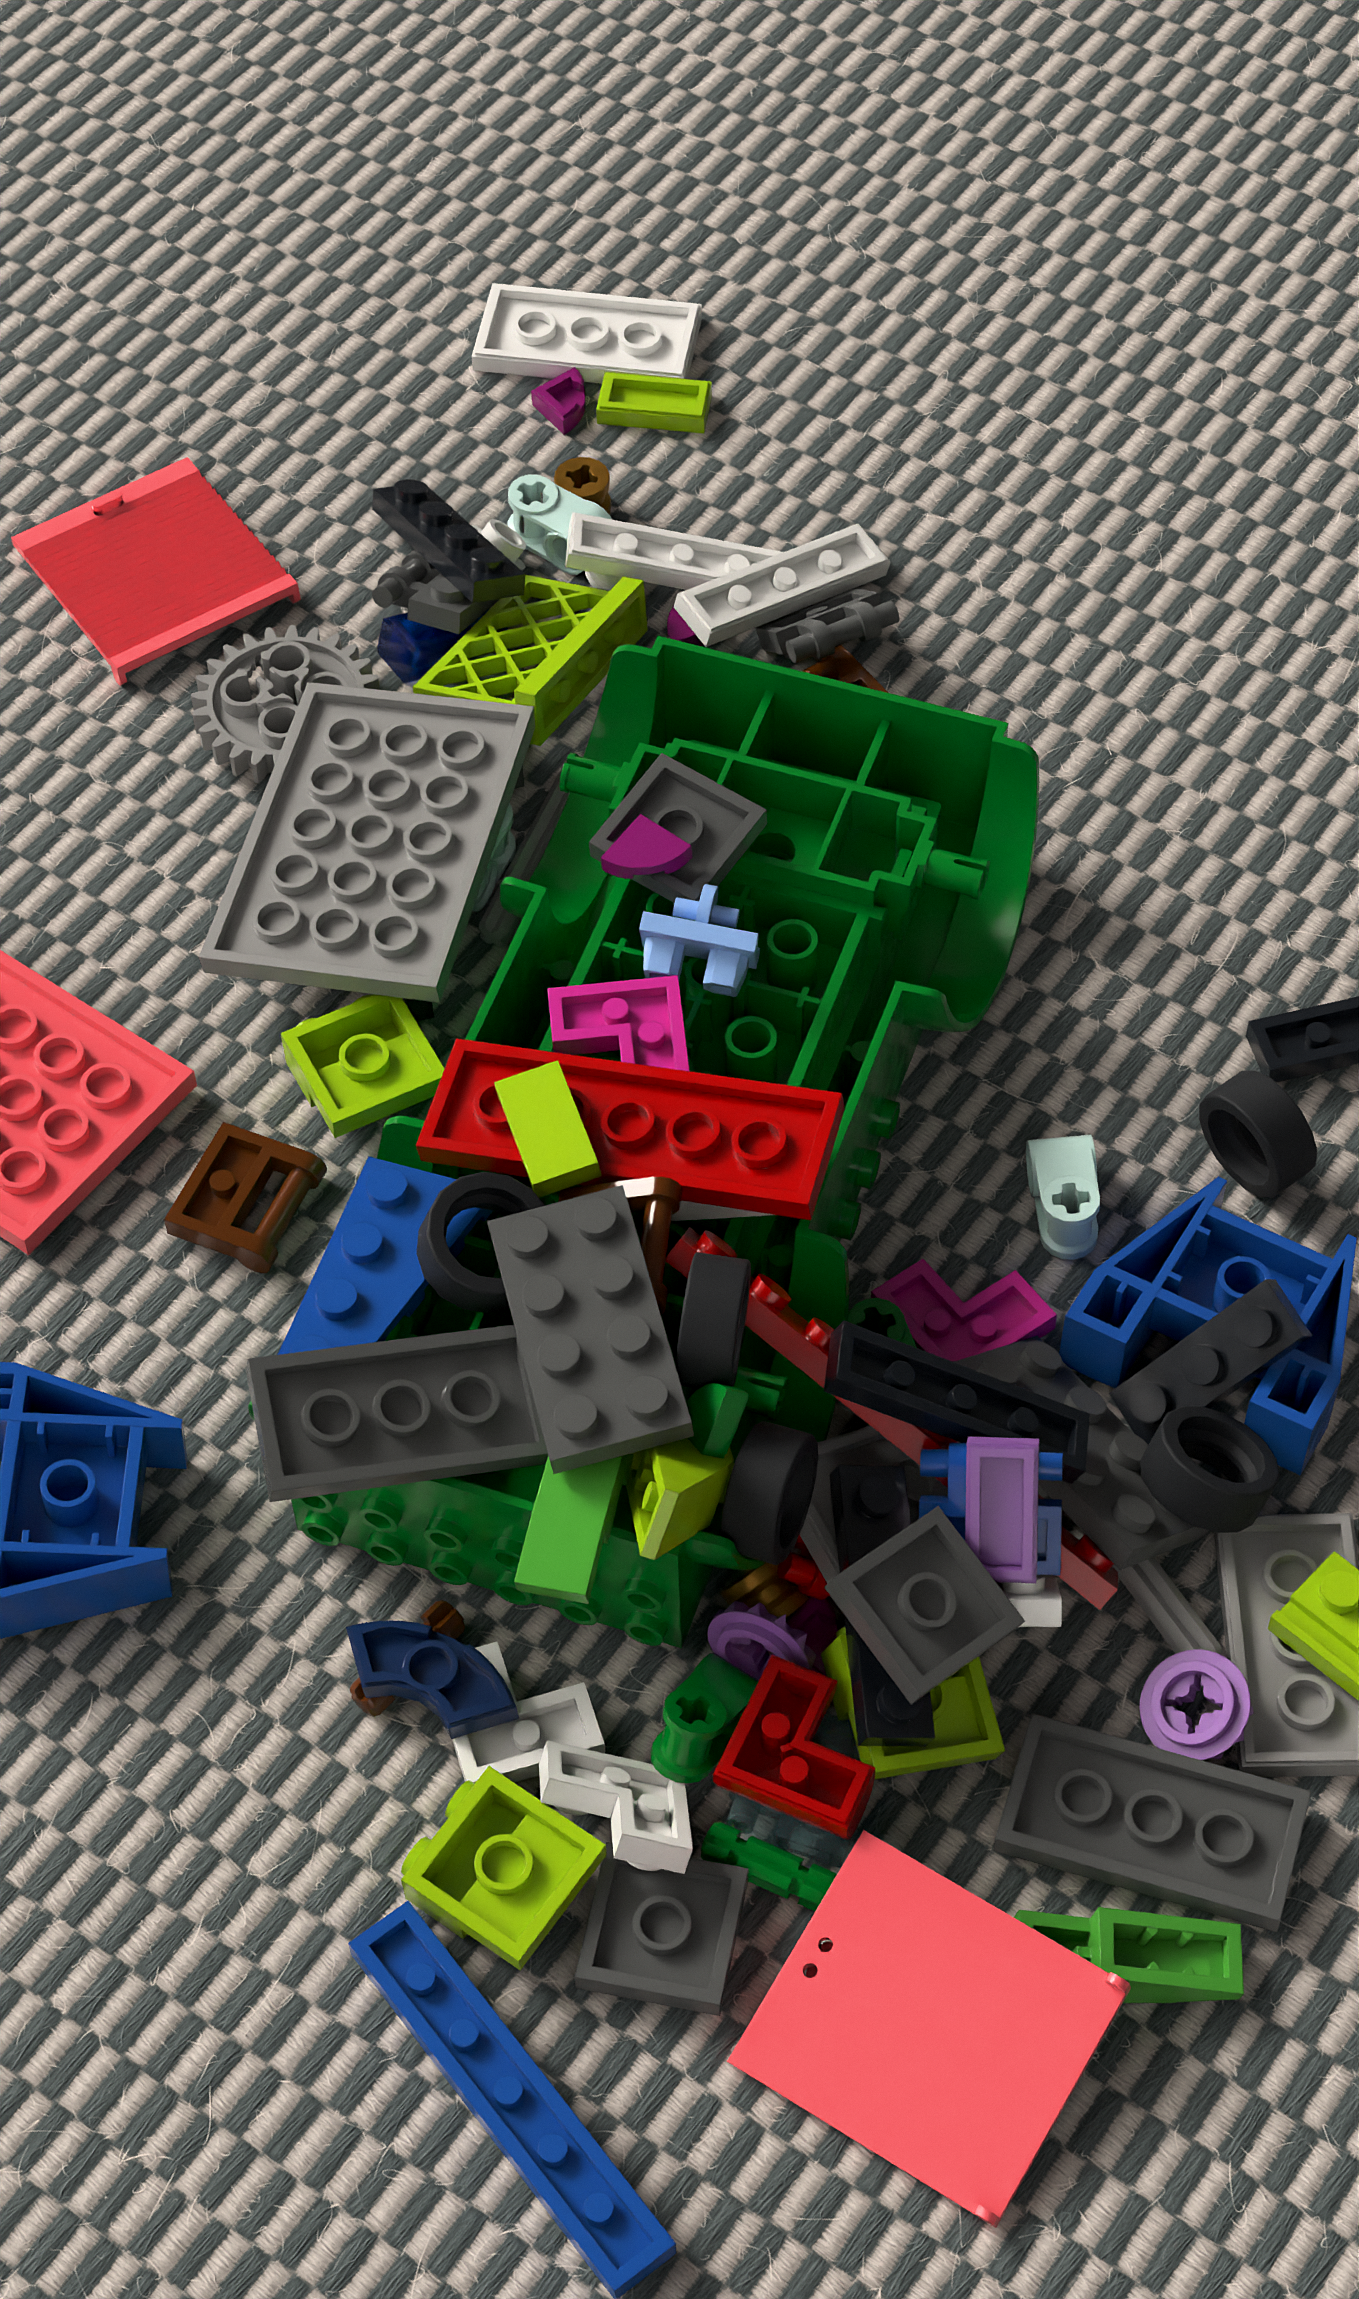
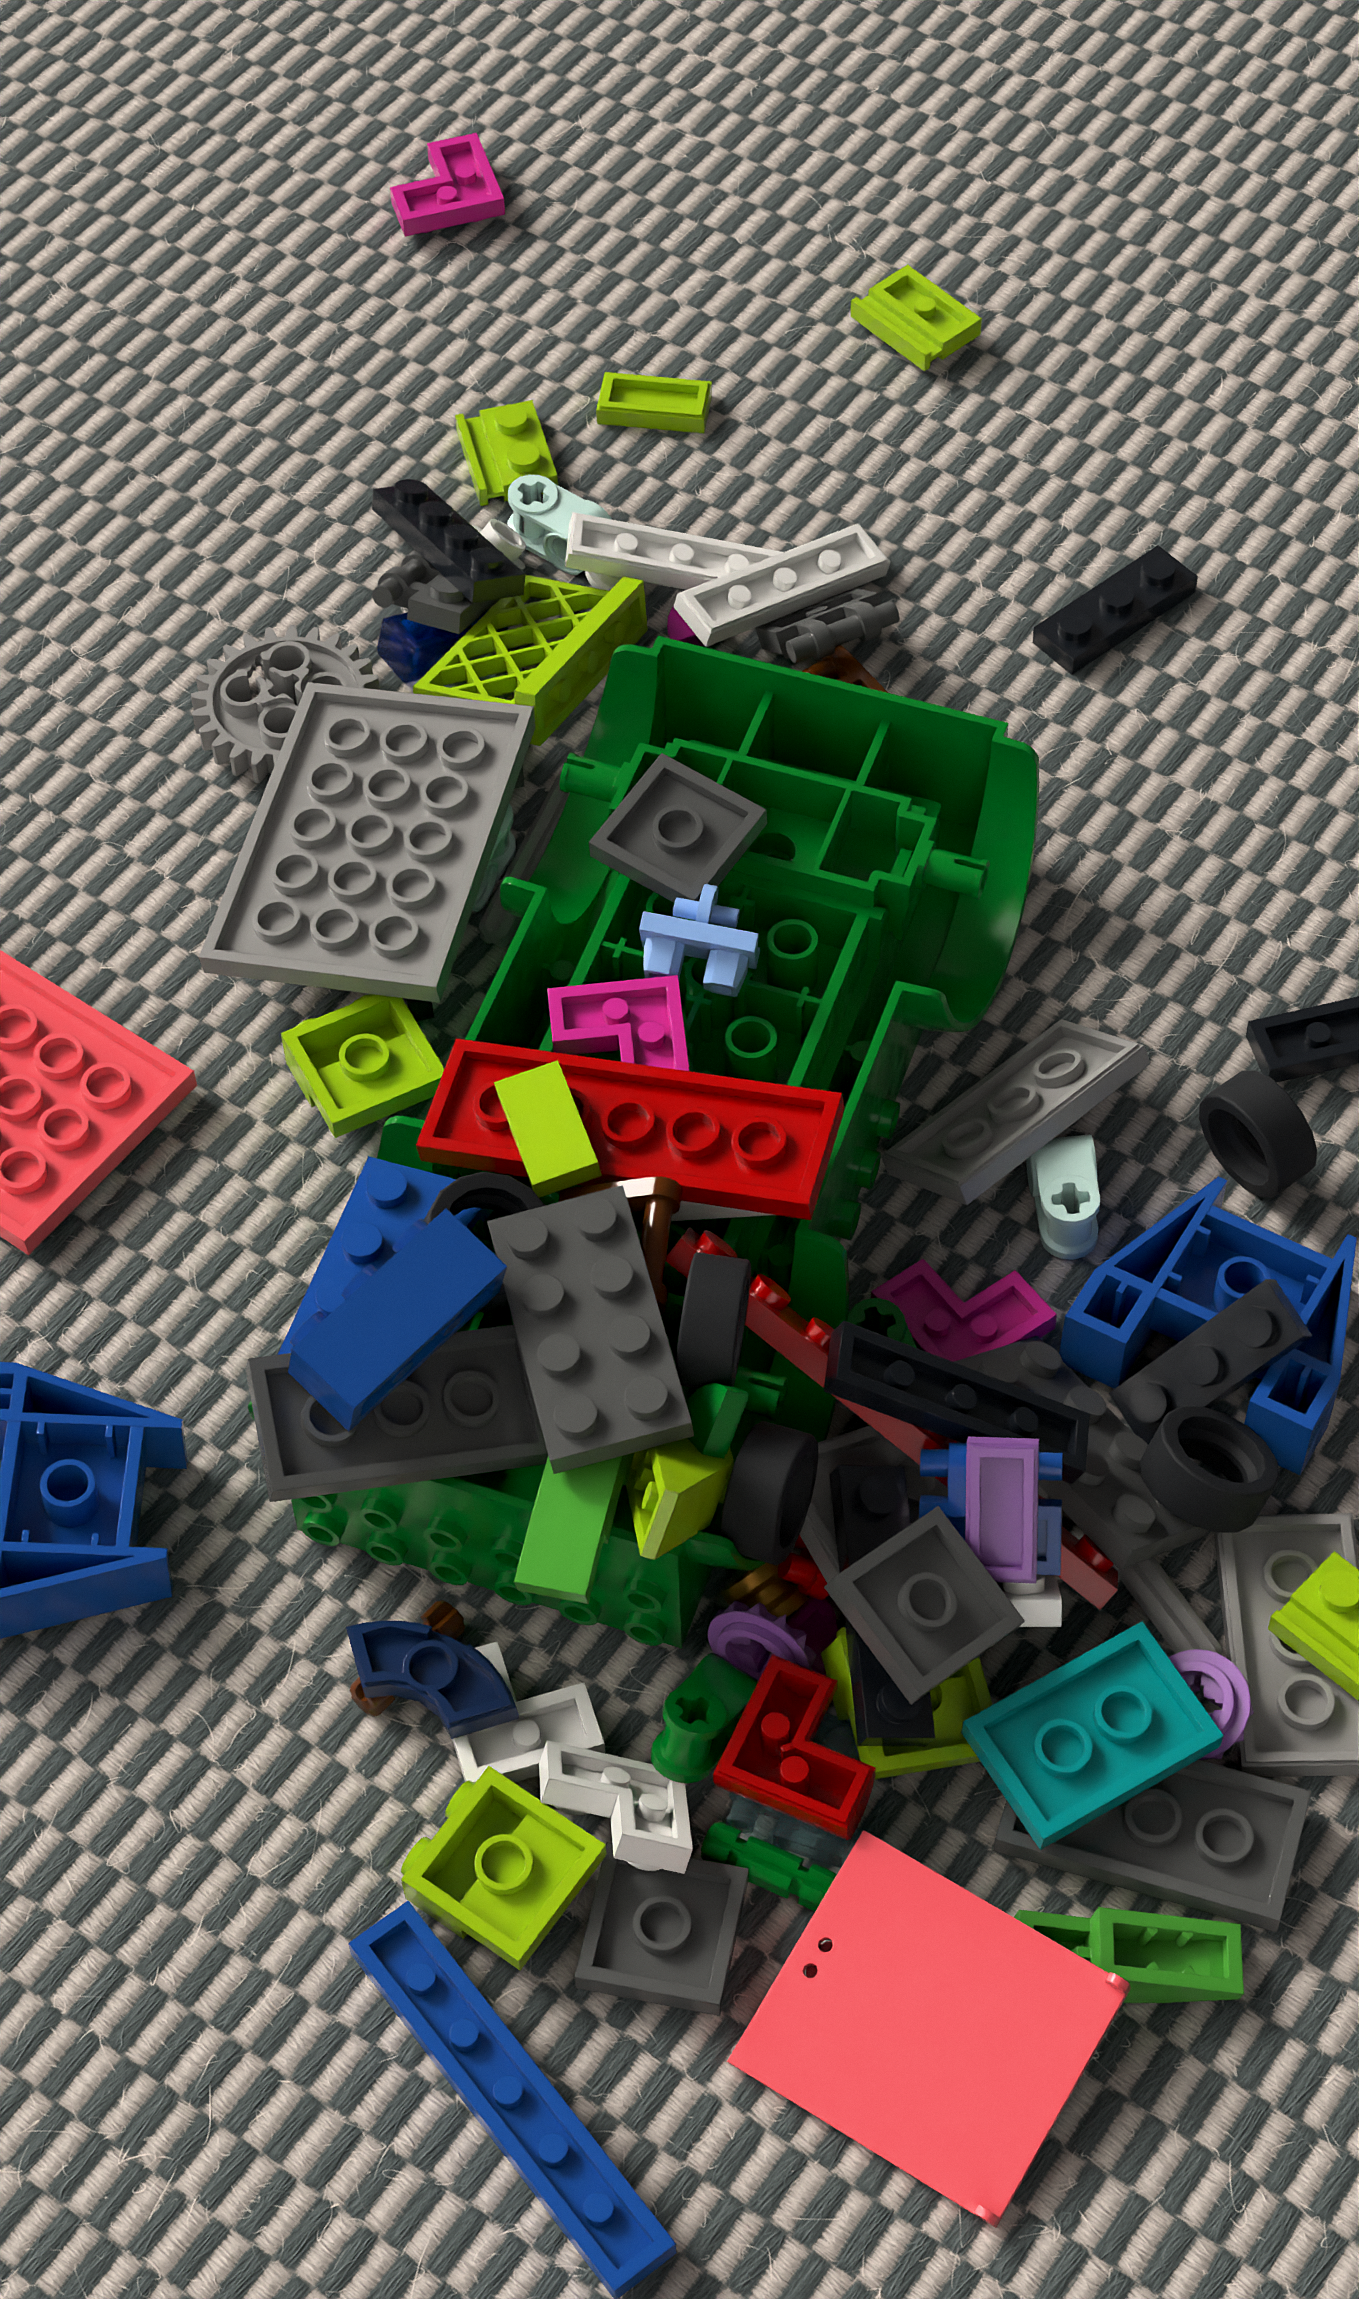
(154, 566): coral door -> none
(227, 1187): reddish brown plate -> none
(394, 1317): none -> blue brick
(457, 195): none -> dark pink plate
(503, 447): none -> lime plate
(556, 330): white tile -> none
(561, 400): magenta tile -> none
(586, 479): pearl gold wheel -> none
(645, 850): magenta tile -> none
(916, 317): none -> lime plate
(1014, 1111): none -> light grey tile
(1091, 1735): none -> teal plate
(1114, 609): none -> black plate

